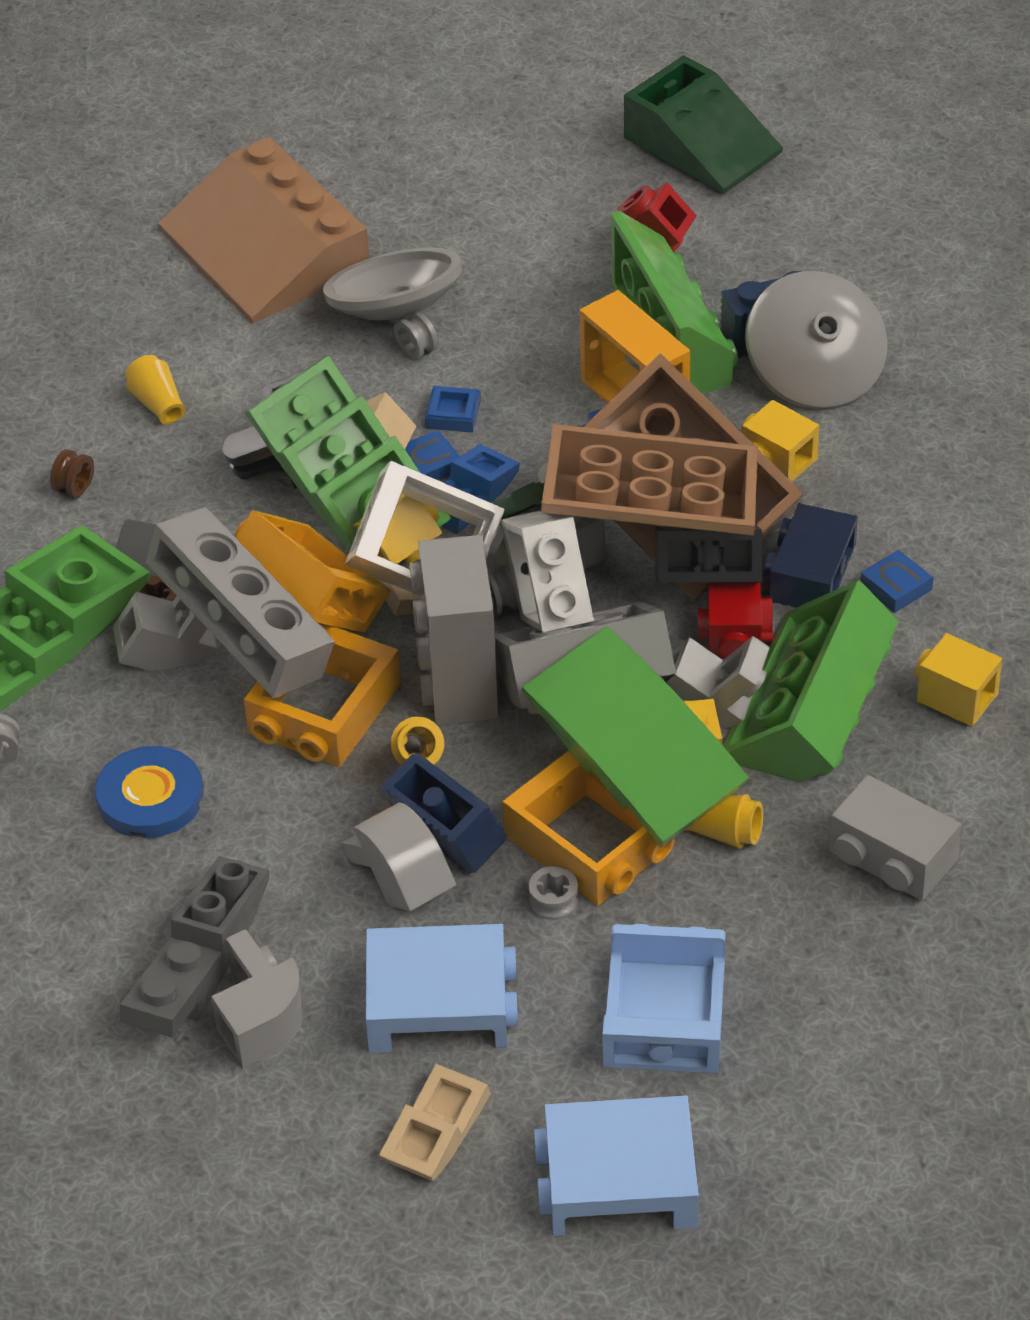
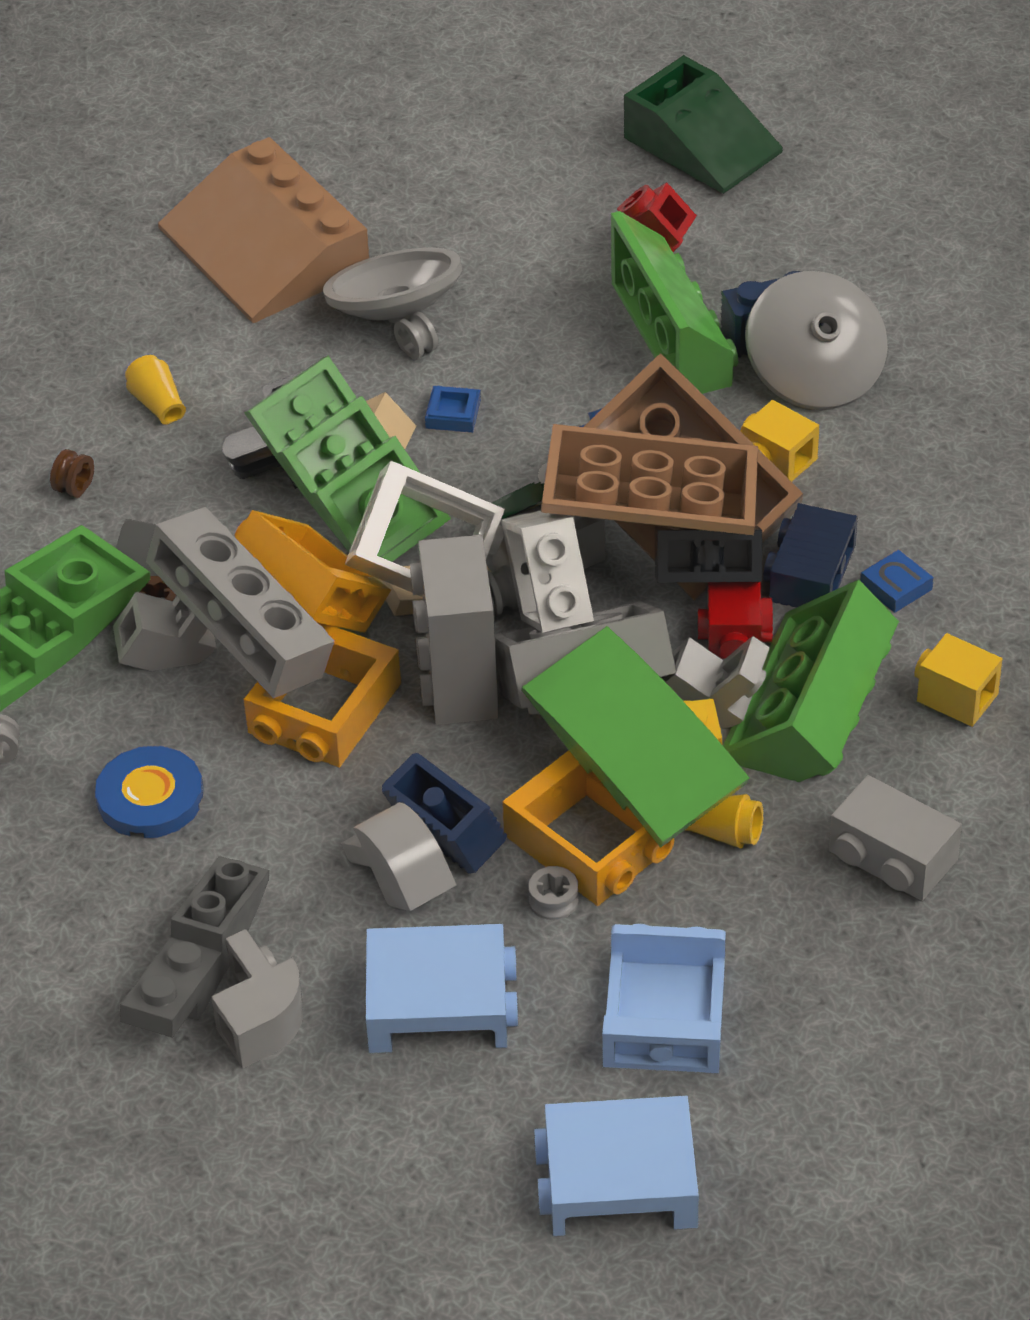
(409, 524): yellow brick -> none
(425, 731): yellow cone -> none
(432, 455): blue tile -> none
(436, 1124): tan slope -> none
(481, 474): blue slope -> none
(617, 329): light orange window -> none

